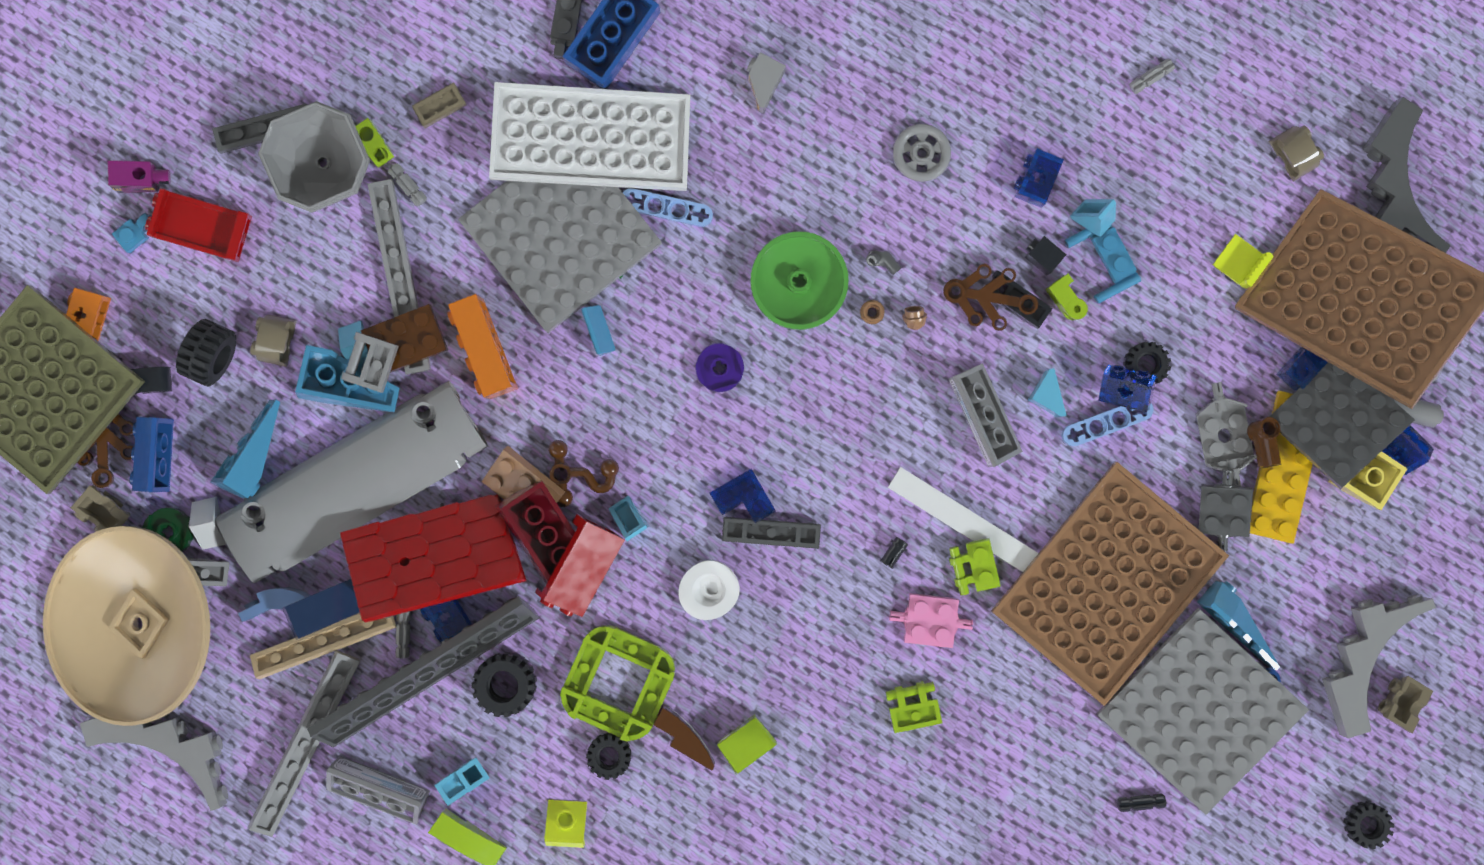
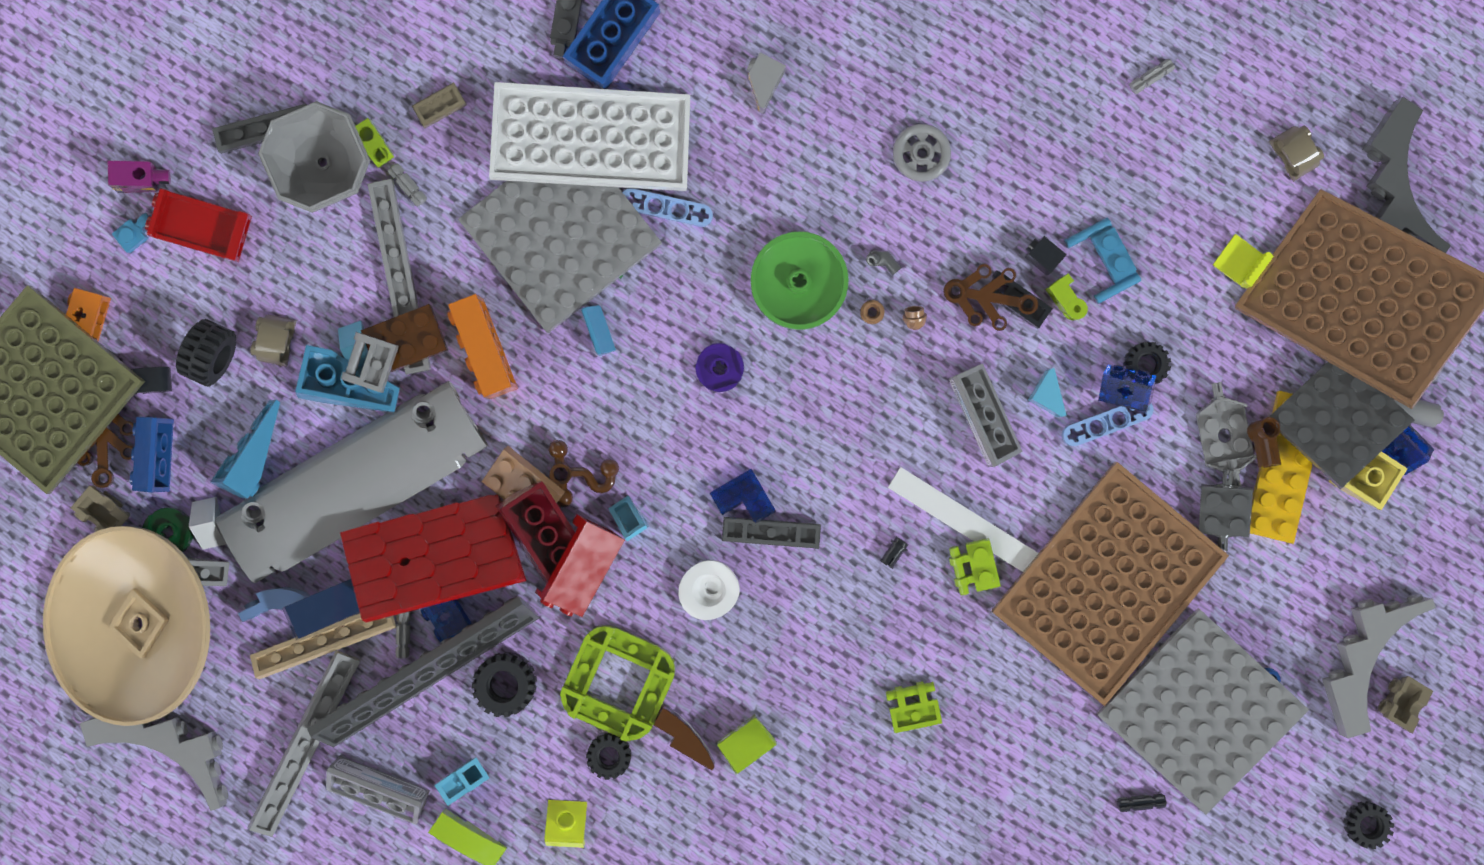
(931, 620): bright pink plate -> none
(1048, 168): clear blue brick -> none
(1095, 215): medium azure slope -> none
(1232, 614): dark azure wedge -> none
(1301, 369): clear blue brick -> none

